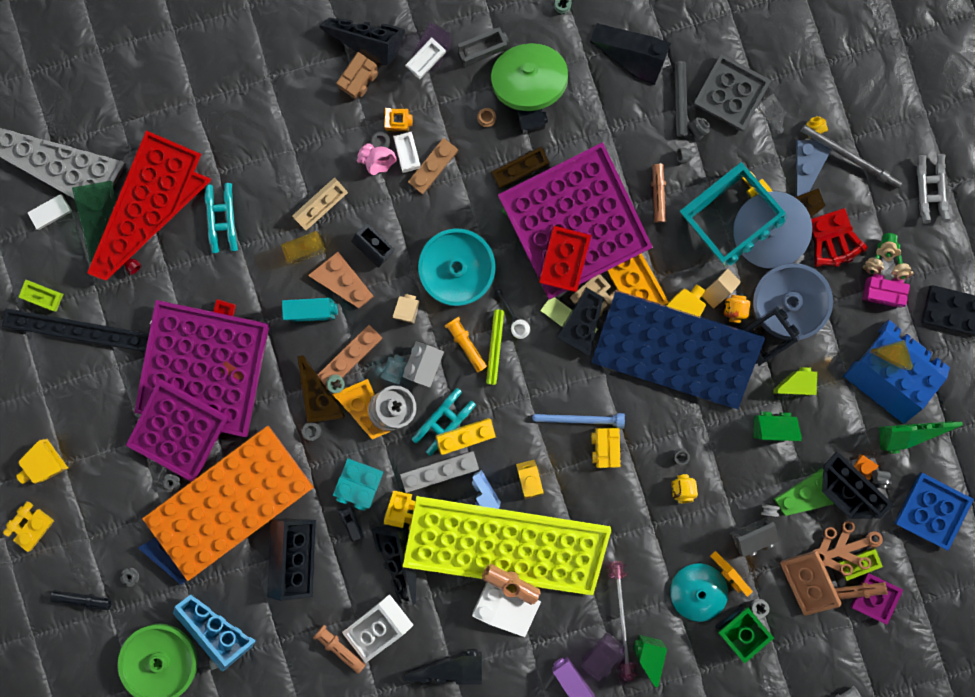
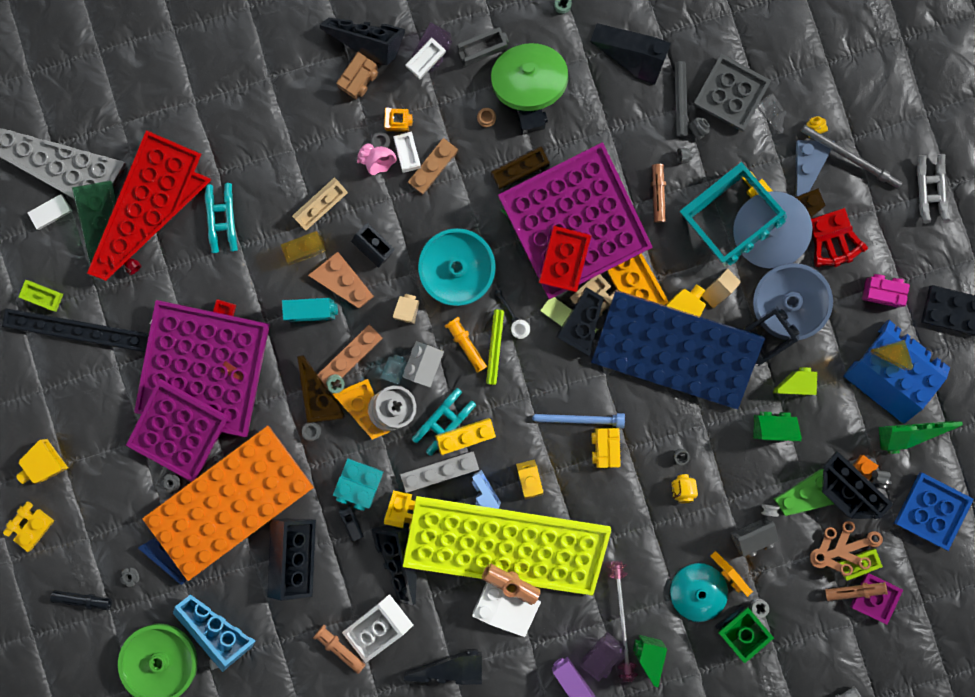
(736, 308): light orange head -> none
(810, 583): nougat plate -> none
(888, 249): tan plant -> none

